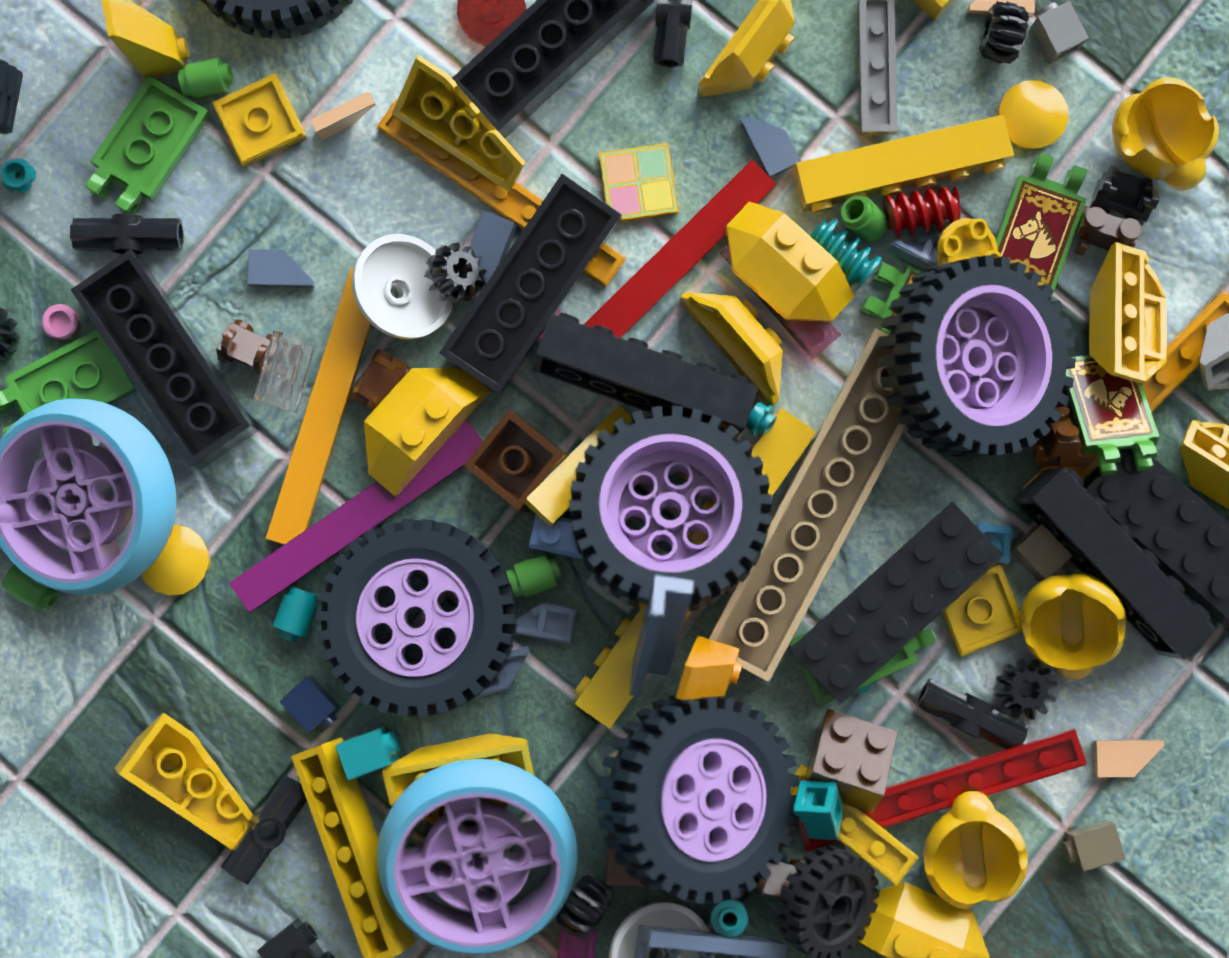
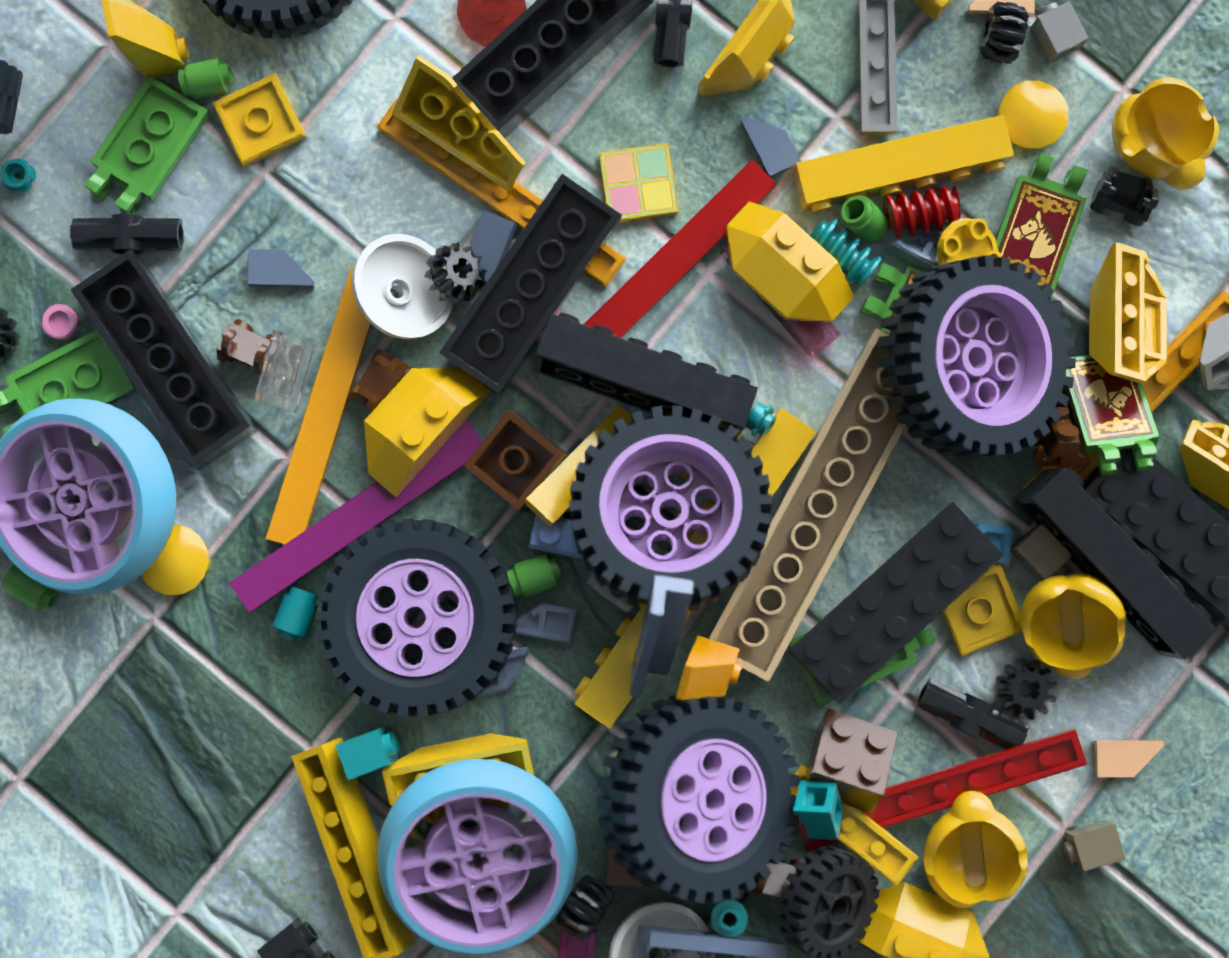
(182, 775): yellow wedge -> none
(253, 849): black piece -> none
(311, 705): dark blue brick -> none
(342, 116): light nougat tile -> none
(740, 338): yellow wedge -> none
(1104, 230): piece -> none

